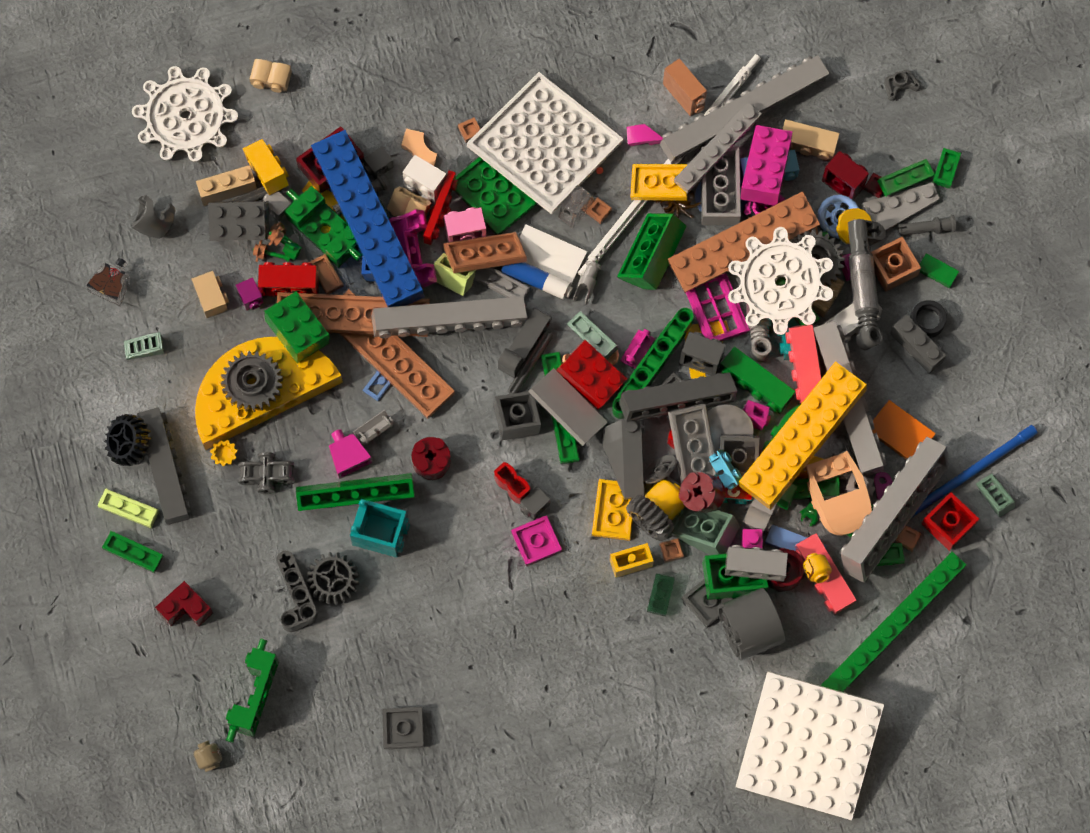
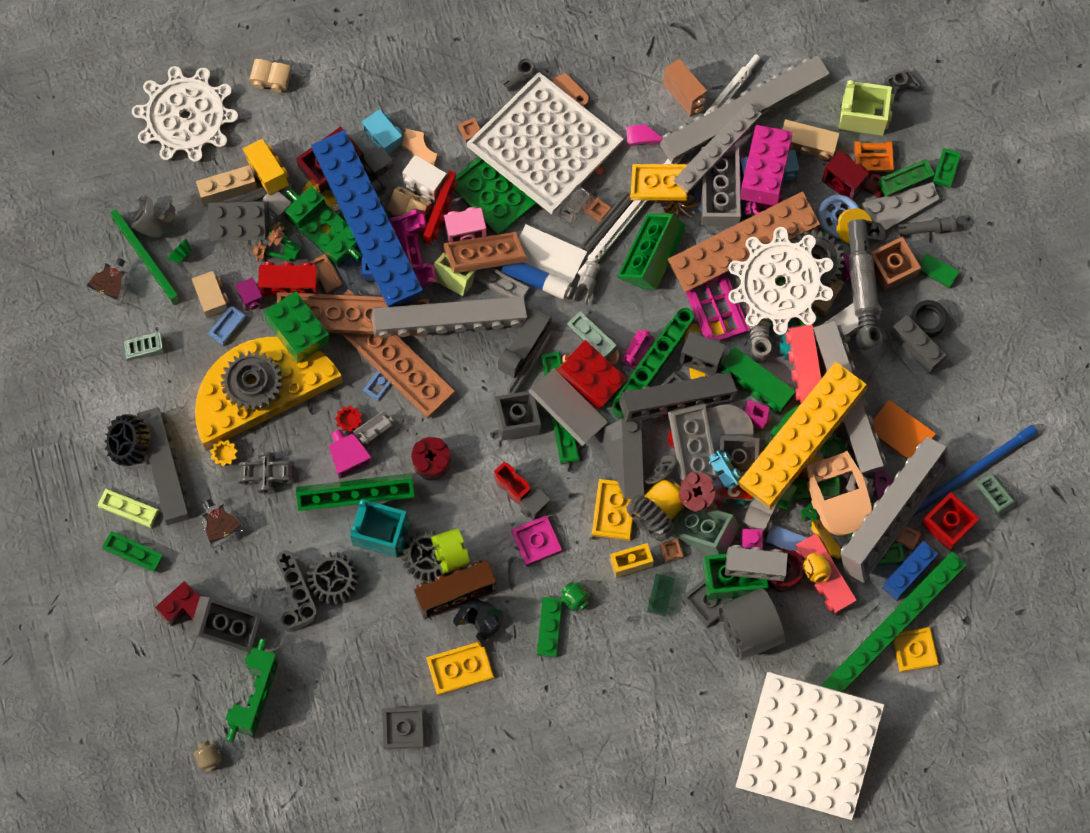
(144, 256): none -> green tile
(180, 251): none -> green piece
(219, 523): none -> torso
(225, 624): none -> dark grey brick
(227, 325): none -> medium blue tile
(348, 418): none -> red piece
(382, 132): none -> medium azure brick
(421, 561): none -> dark grey gear
(450, 550): none -> lime brick
(455, 589): none -> reddish brown brick
(459, 668): none -> yellow tile
(481, 614): none -> black piece
(519, 75): none -> dark grey pin
(549, 627): none -> green plate
(566, 84): none -> nougat piece
(575, 596): none -> green head
(606, 222): none -> dark grey axle
(826, 538): none -> yellow piece
(833, 447): none -> green piece
(860, 105): none -> yellowish green container
(875, 161): none -> orange plate
(909, 570): none -> blue brick
(915, 650): none -> yellow tile

